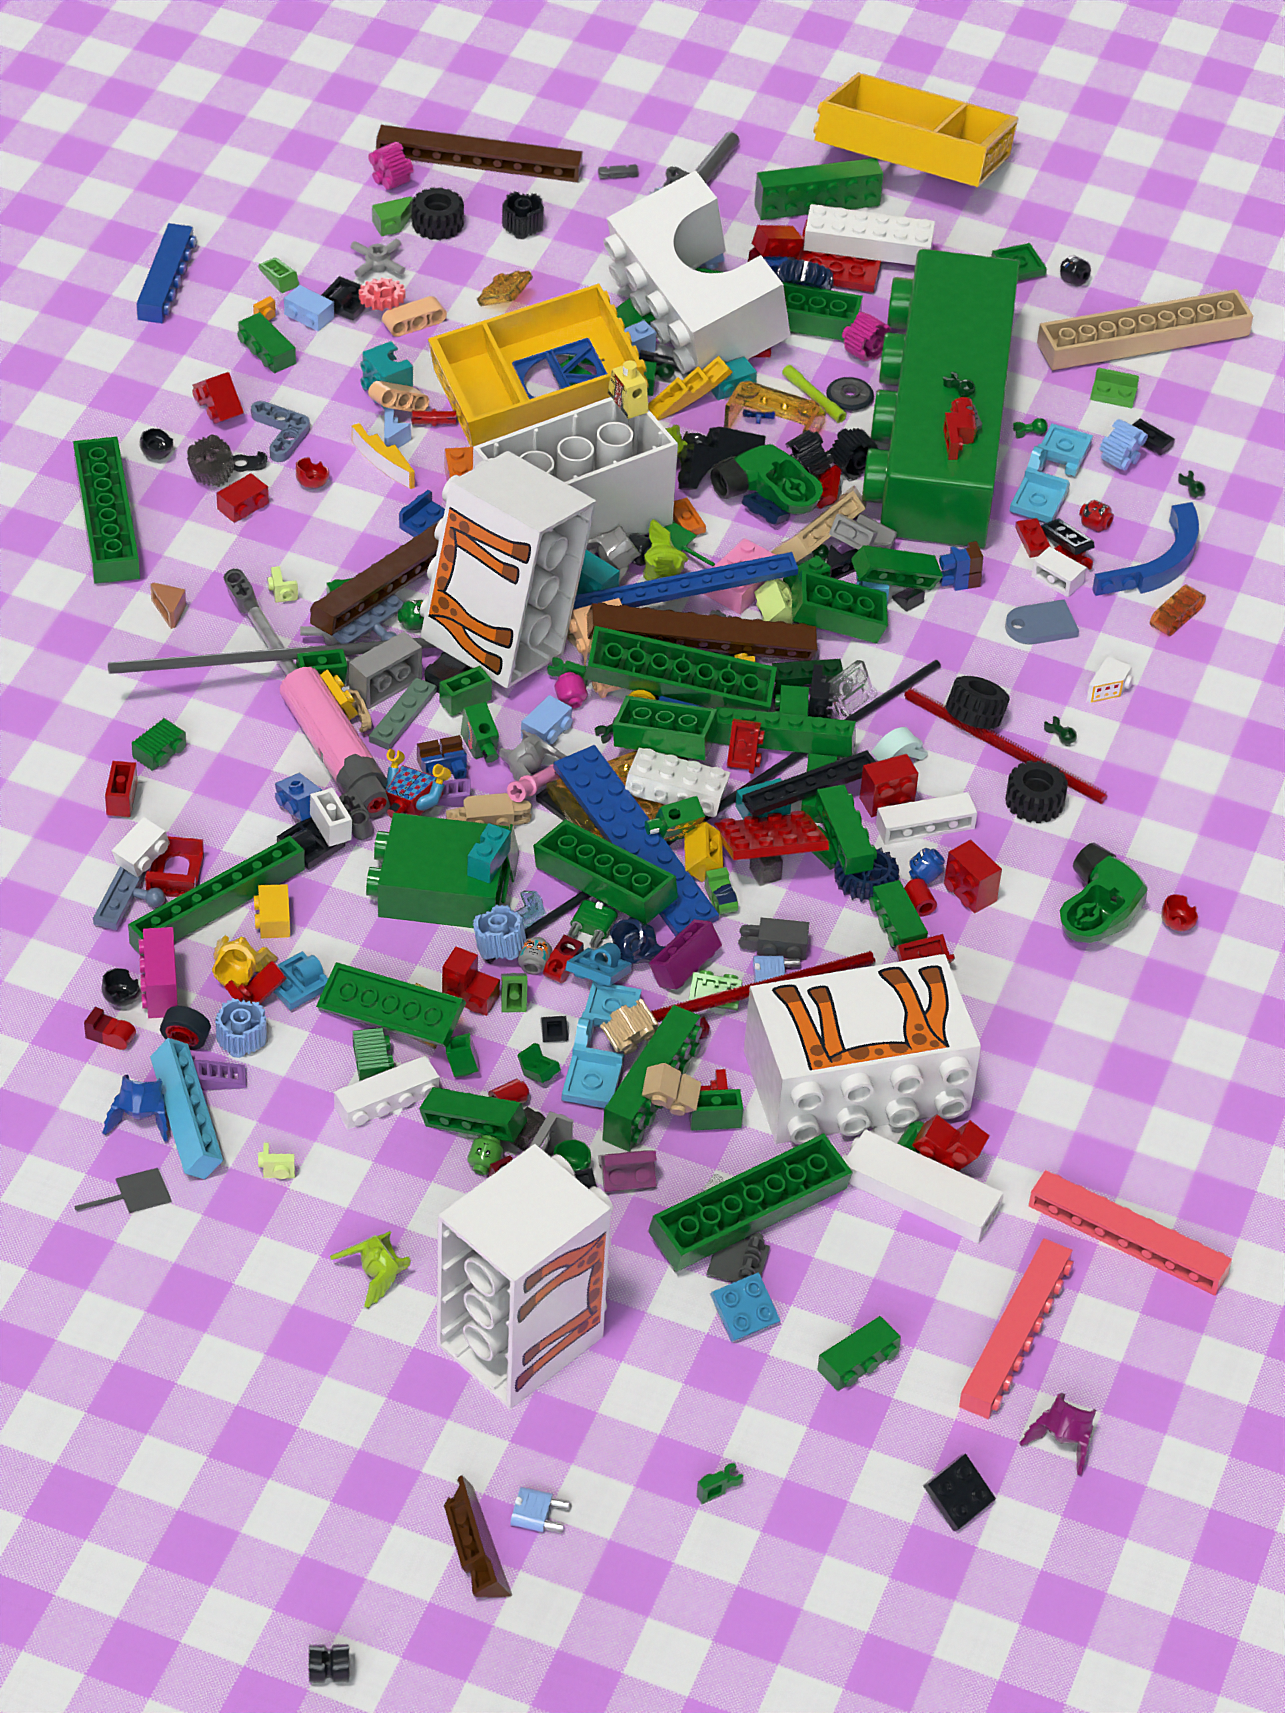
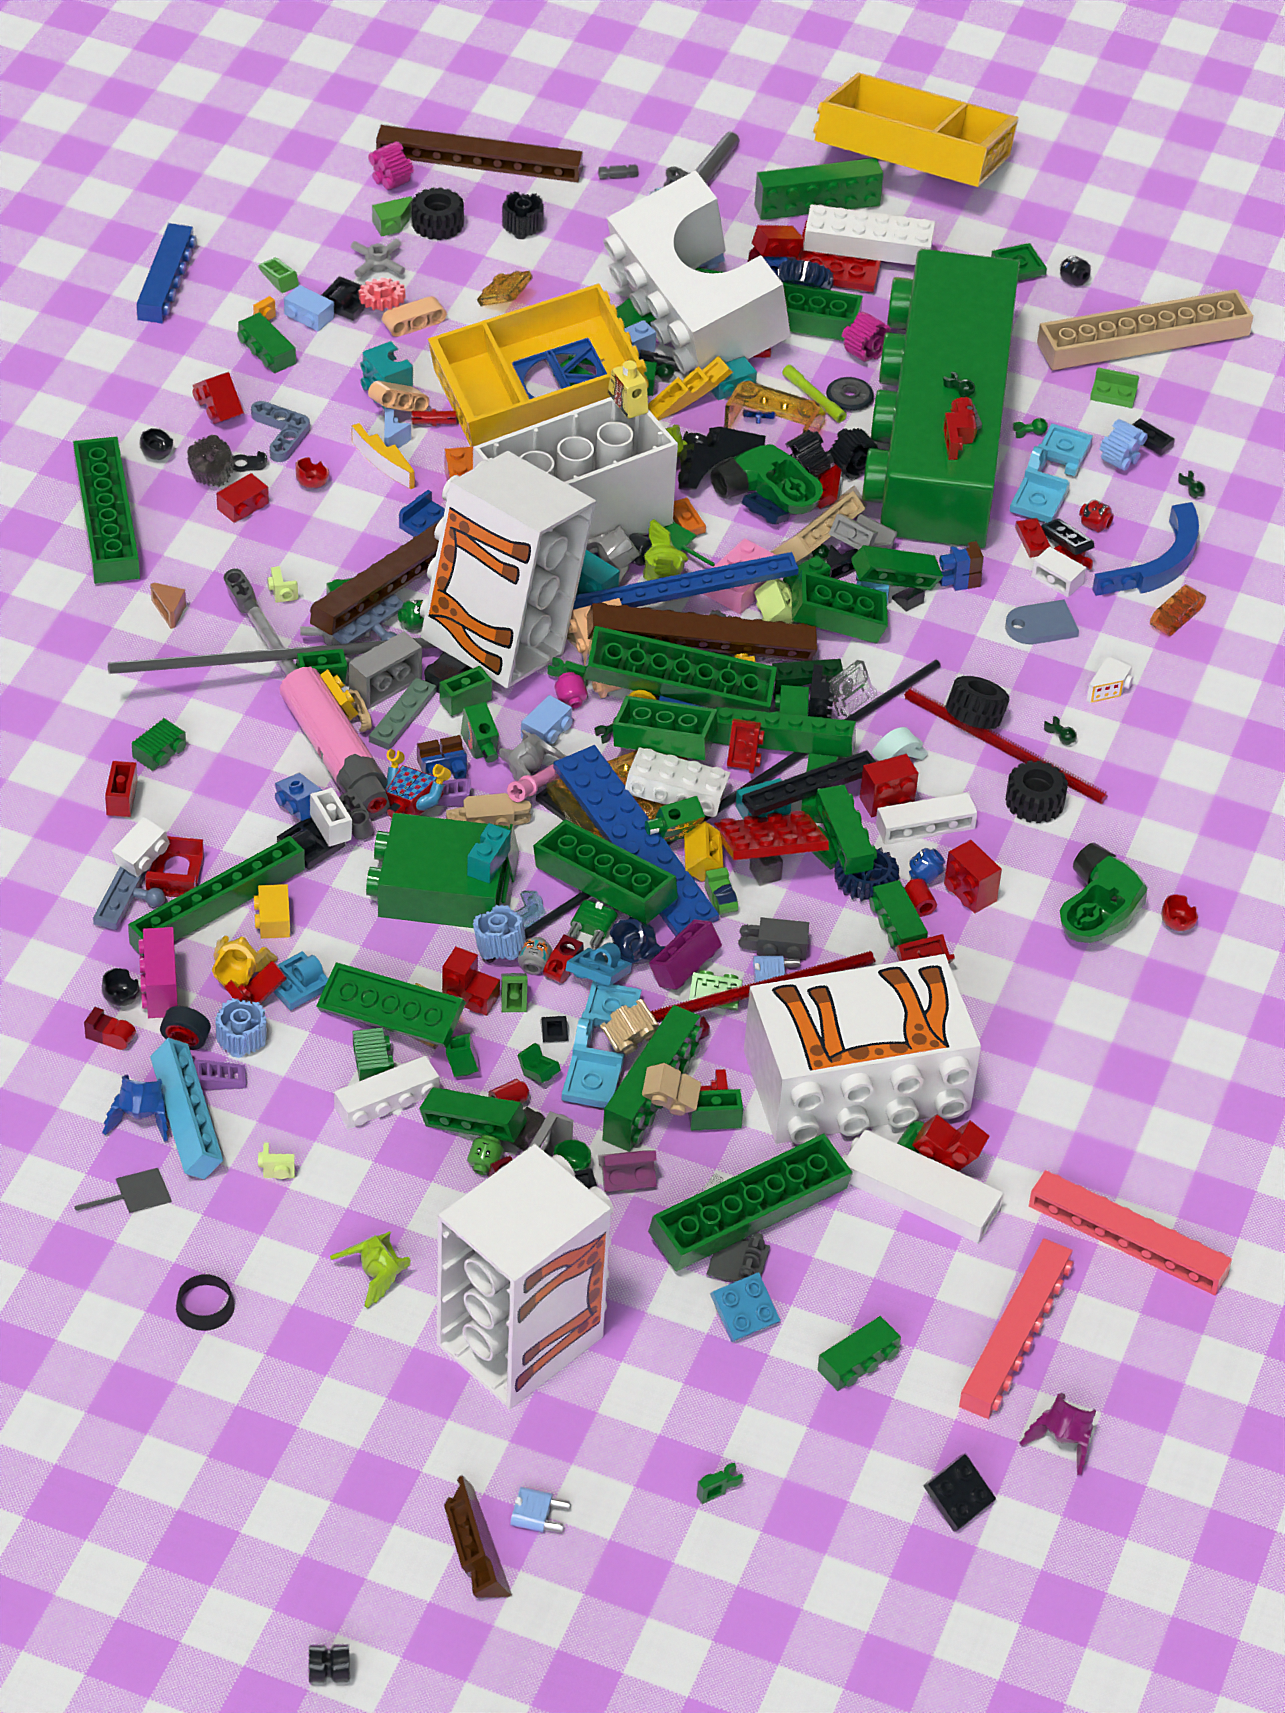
(205, 1322): none -> black tyre

